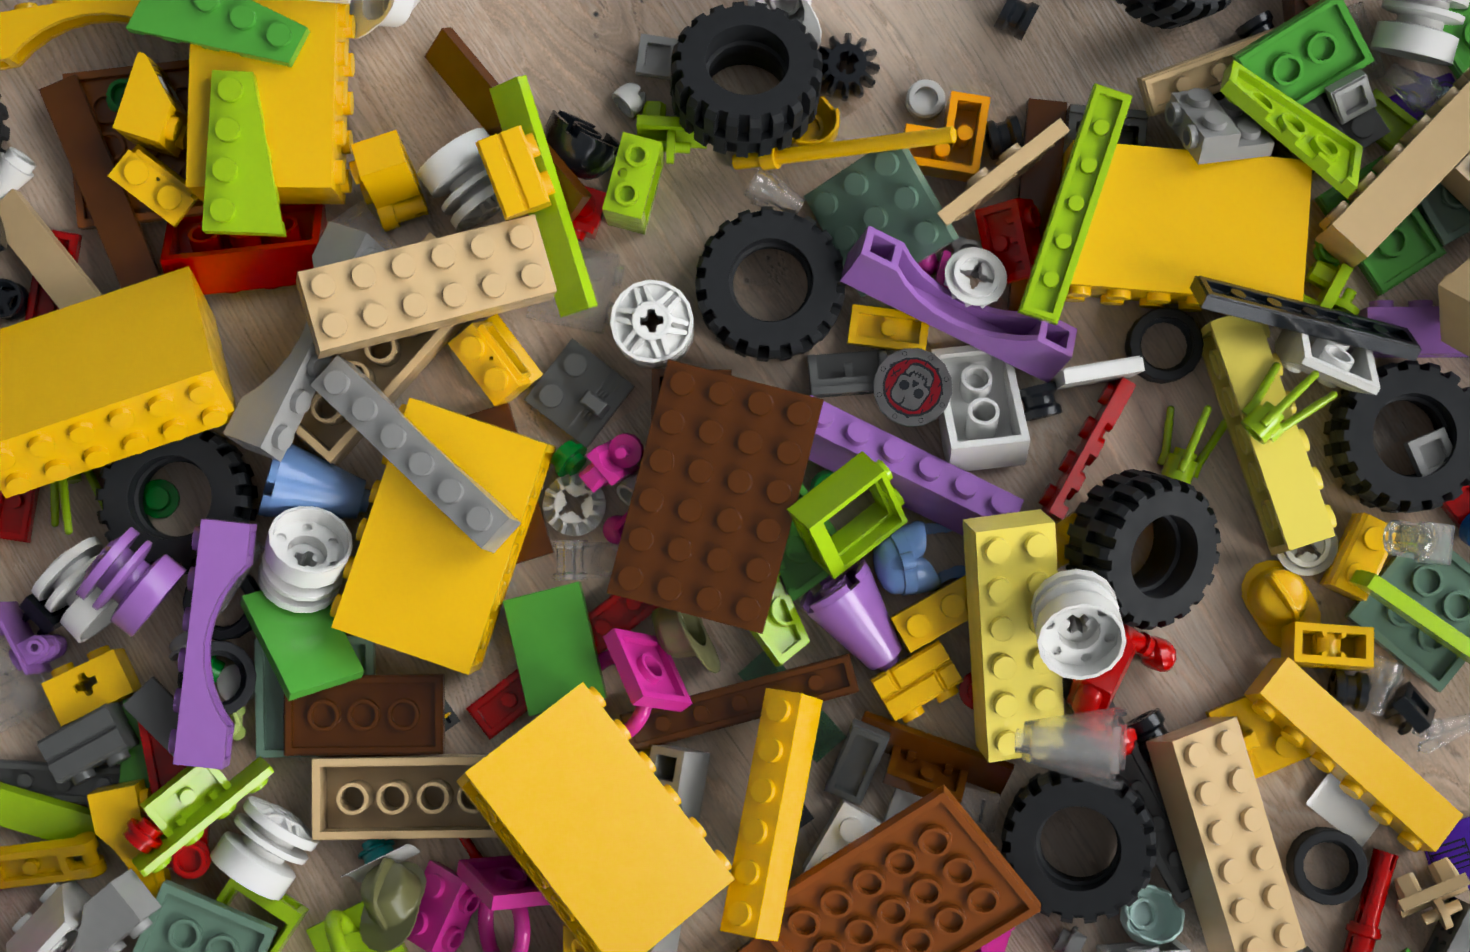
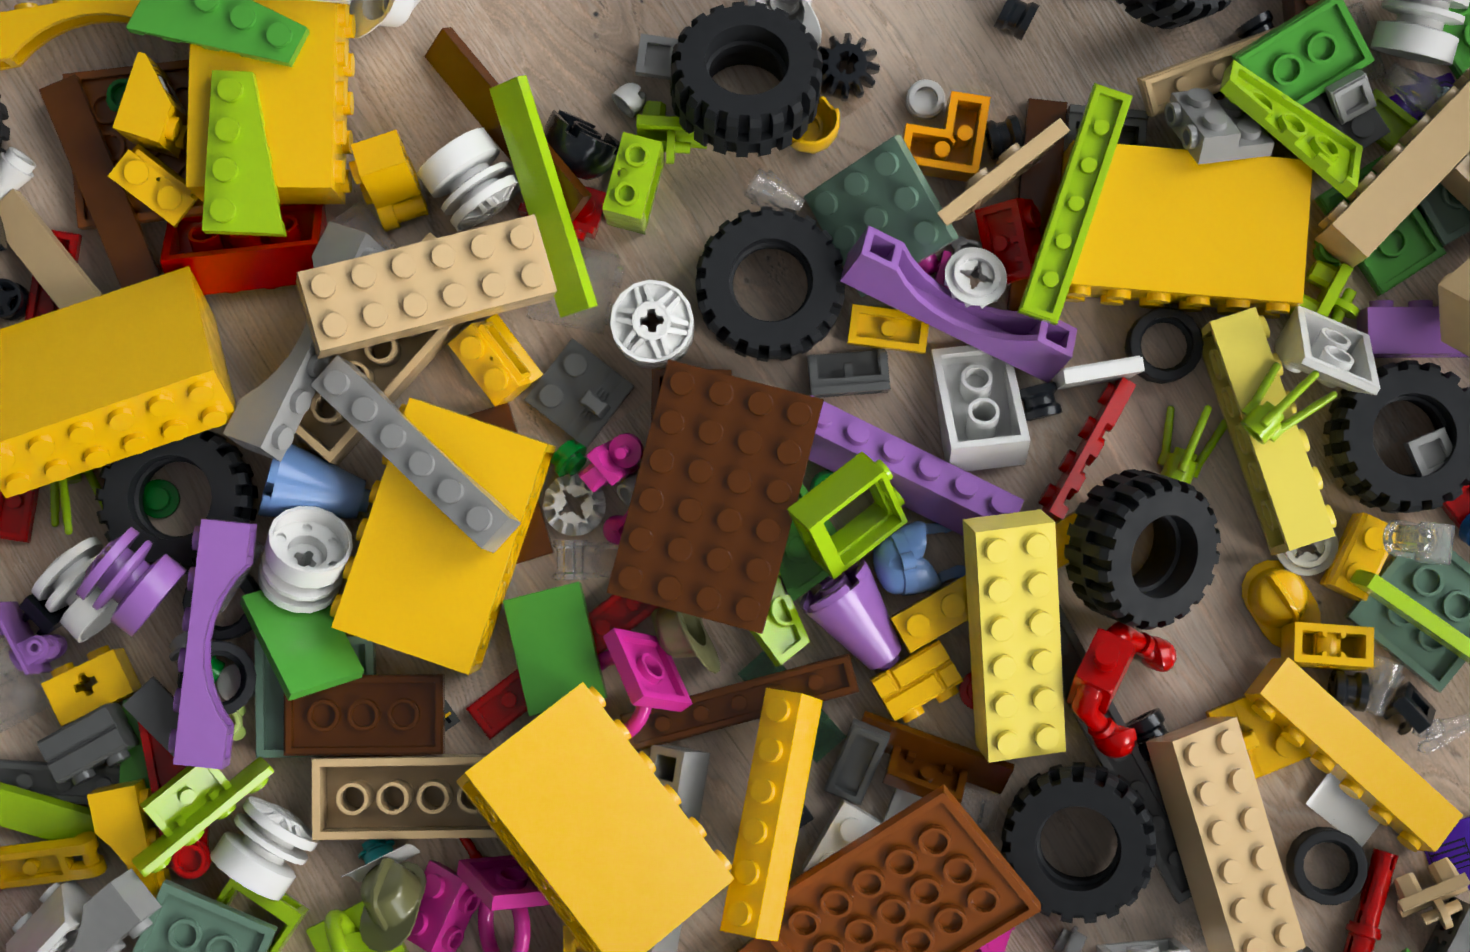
(143, 834): red plate -> none
(514, 173): yellow brick -> none
(846, 148): yellow bar -> none
(912, 387): shield -> none
(1078, 624): white wheel -> none
(1078, 745): clear cone -> none
(1153, 917): light aqua hair -> none
(1304, 318): black tile -> none

